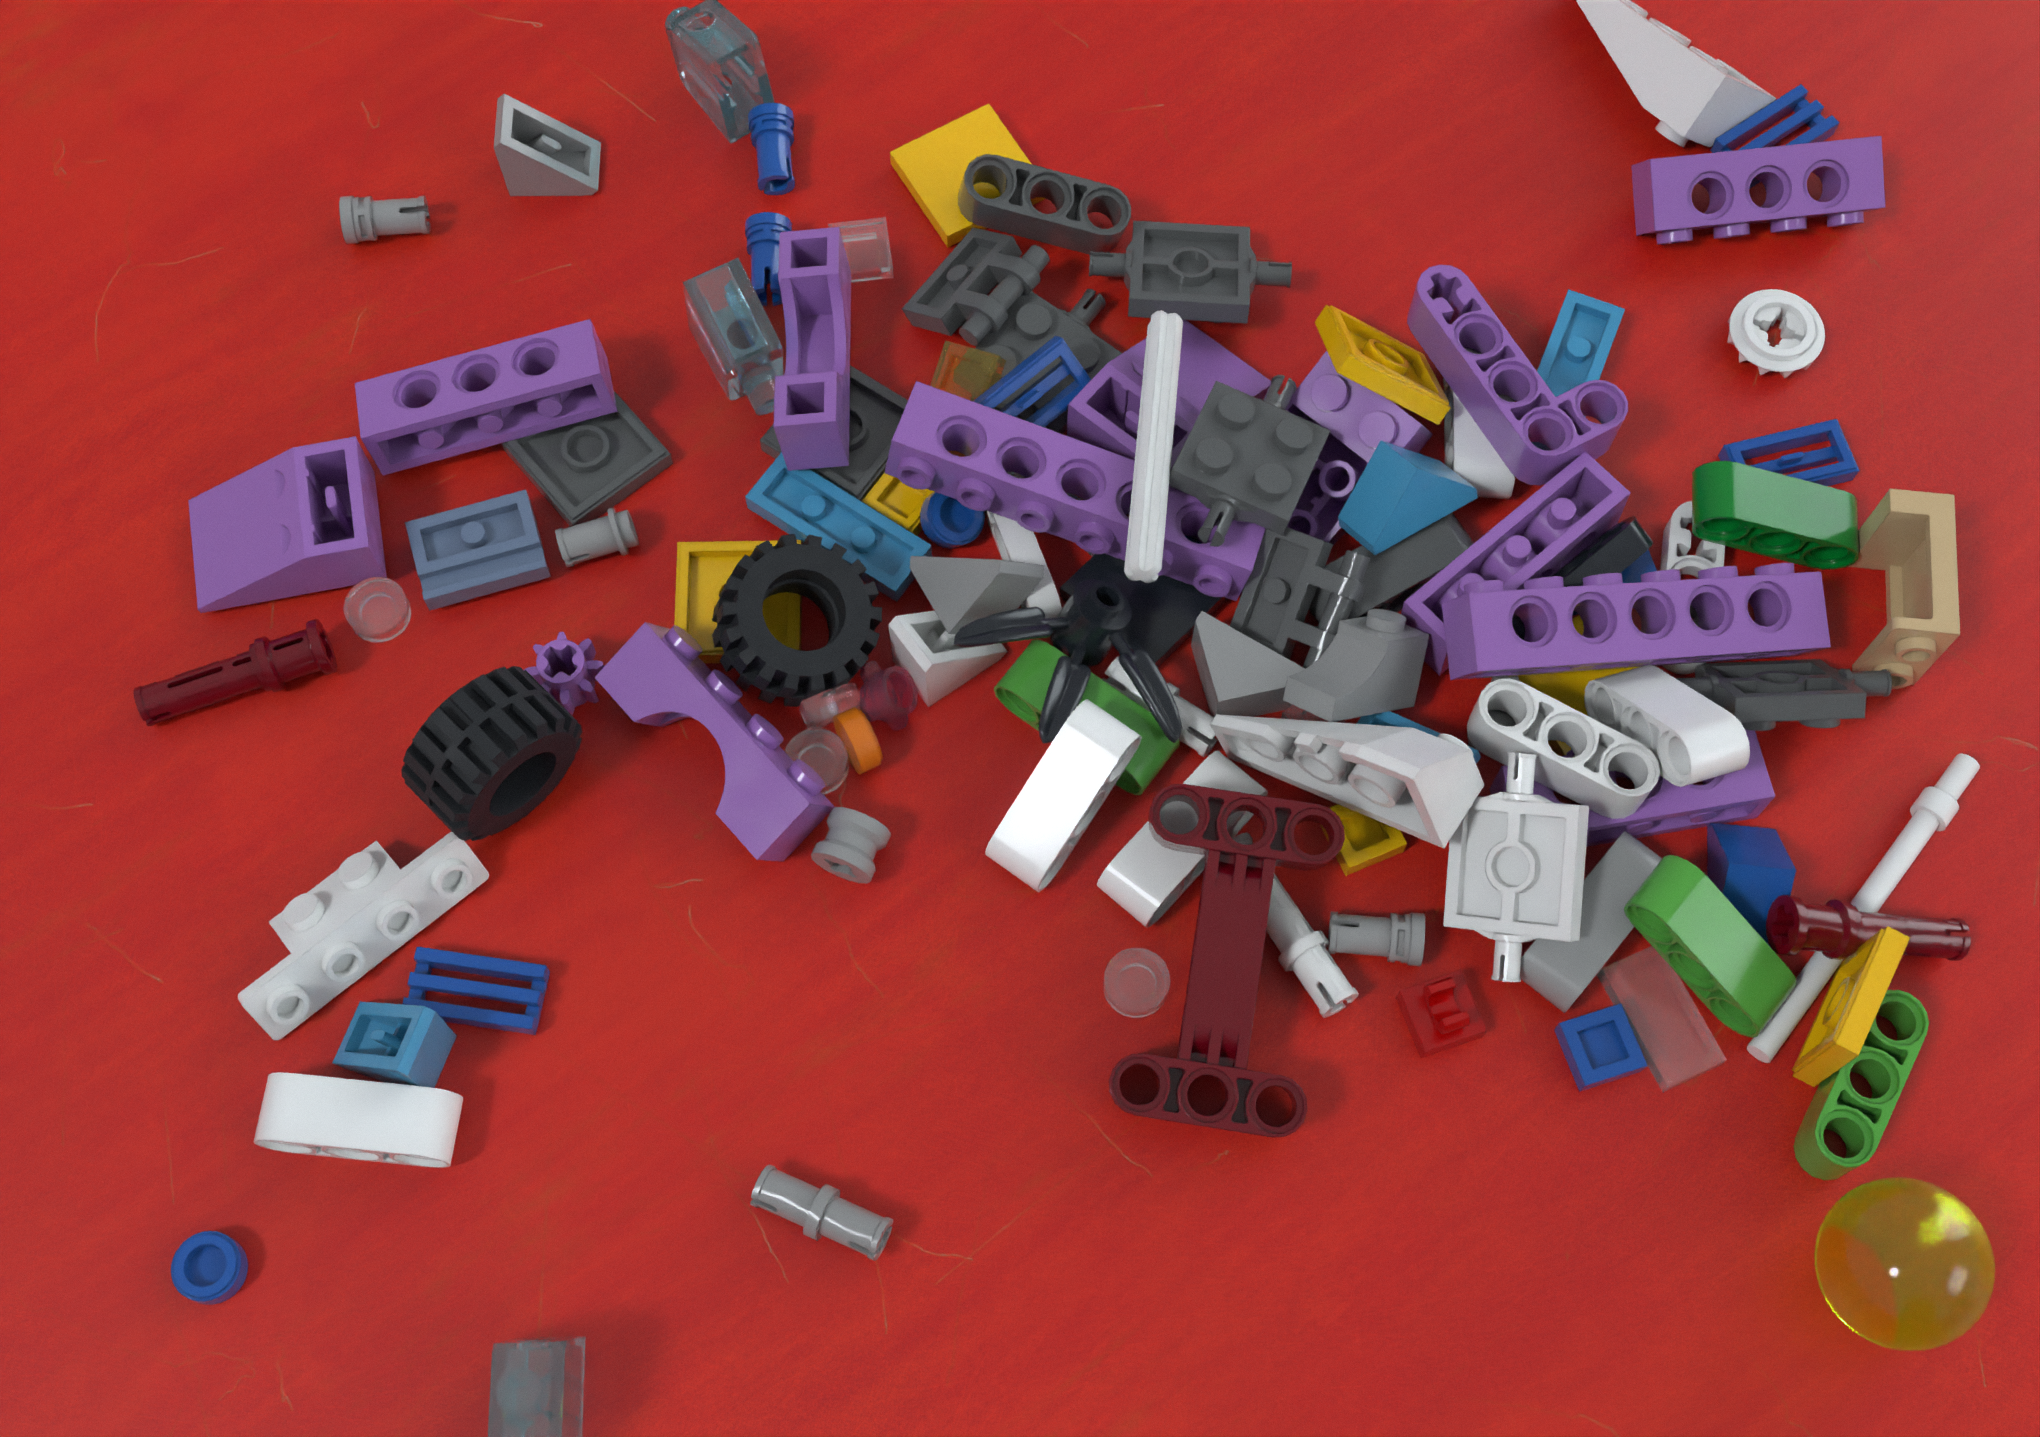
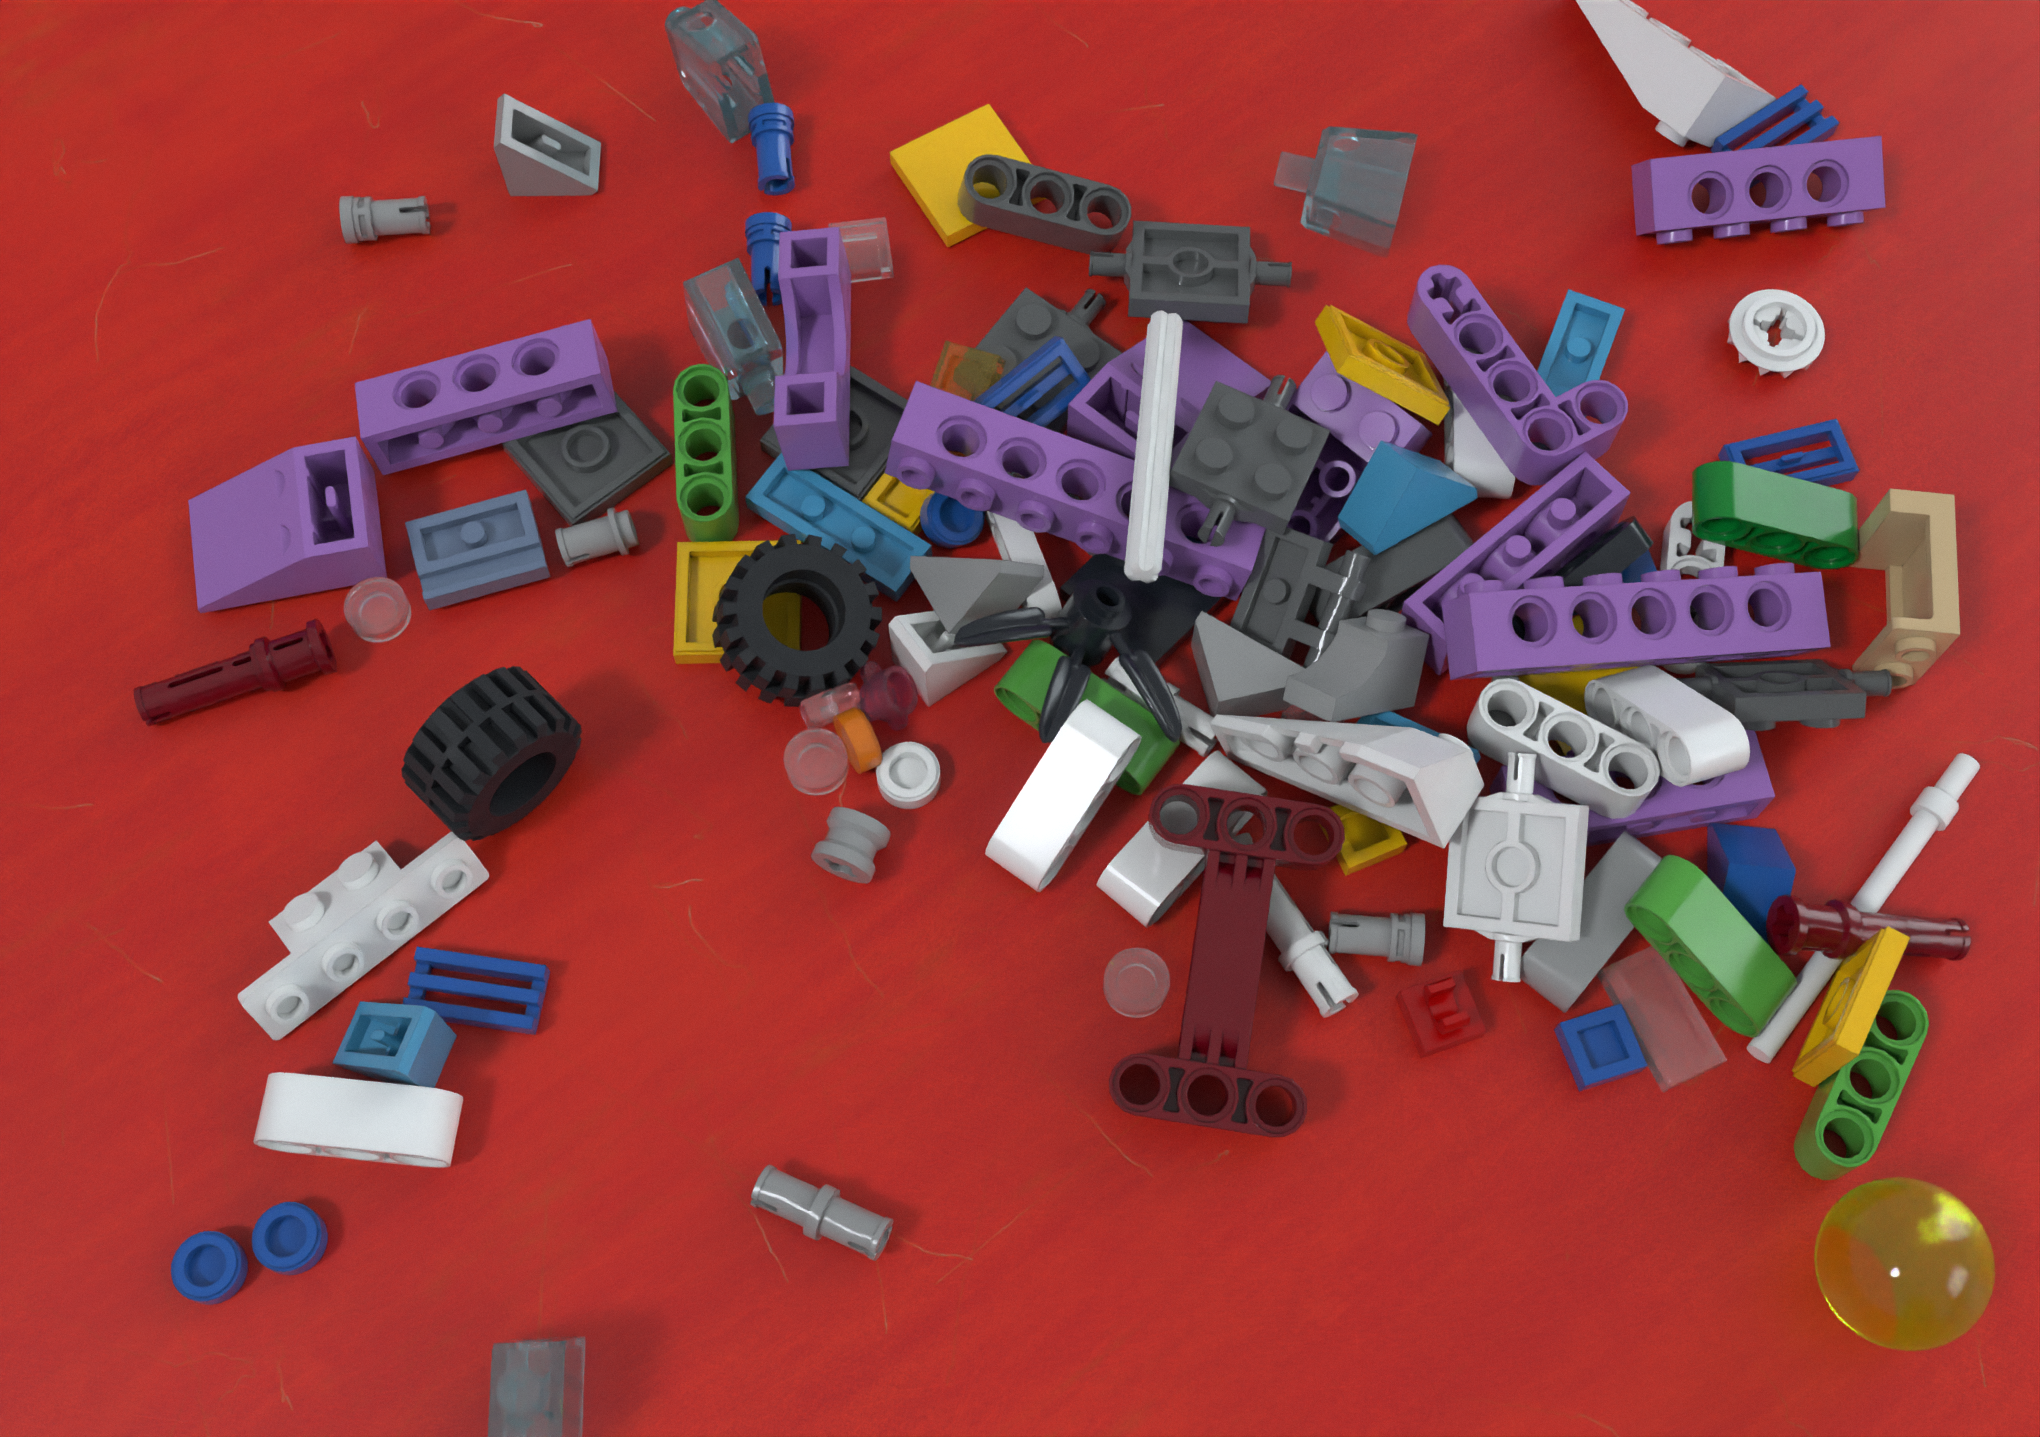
(289, 1238): none -> blue tile
(573, 661): medium lavender gear -> none
(703, 431): none -> bright green beam
(765, 794): medium lavender arch -> none
(908, 775): none -> white tile
(960, 286): dark grey plate -> none
(1352, 184): none -> clear light blue torso

